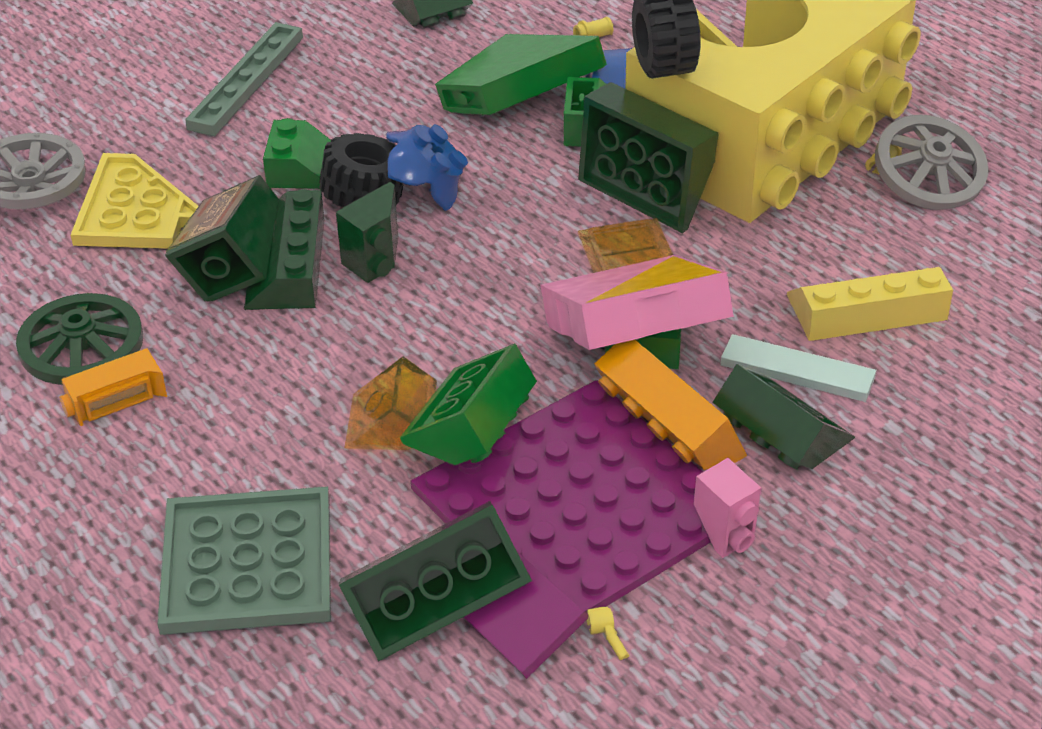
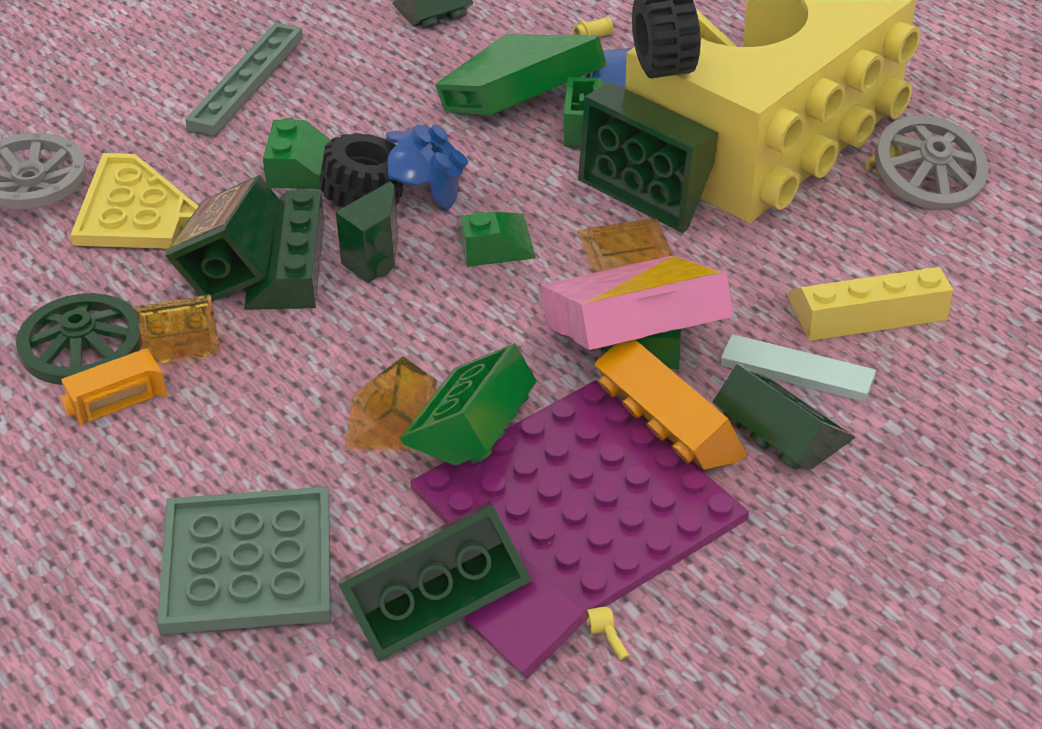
(178, 328): none -> clear yellow slope
(494, 238): none -> green slope
(727, 507): bright pink slope -> none

